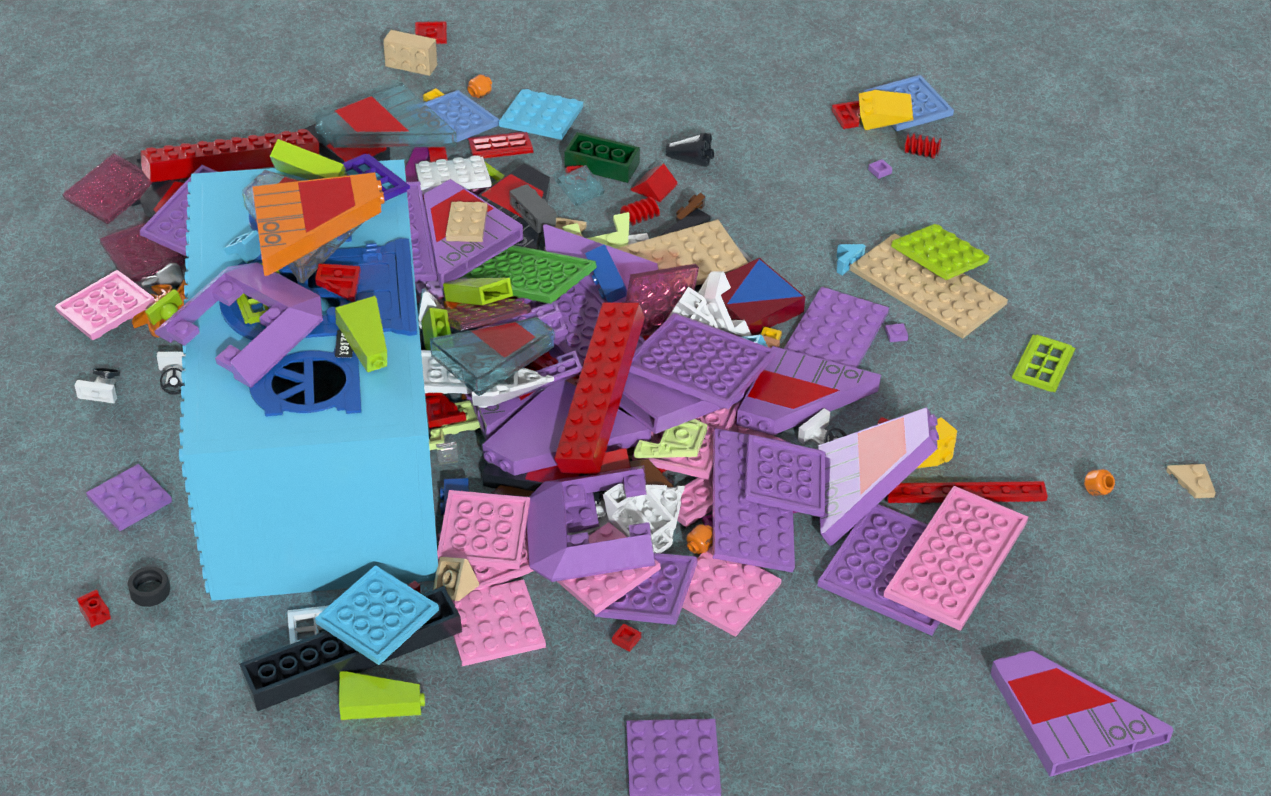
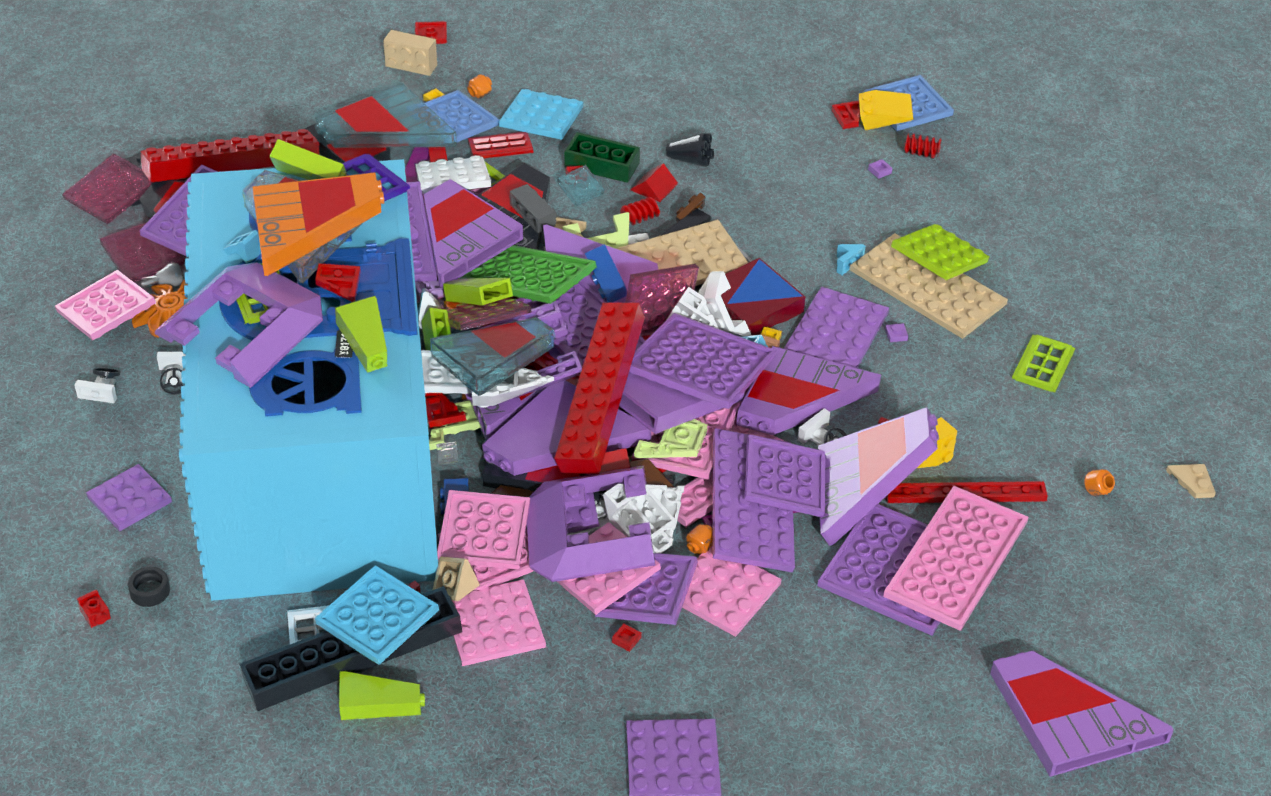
(164, 307): lime tile -> none
(467, 221): tan plate -> none

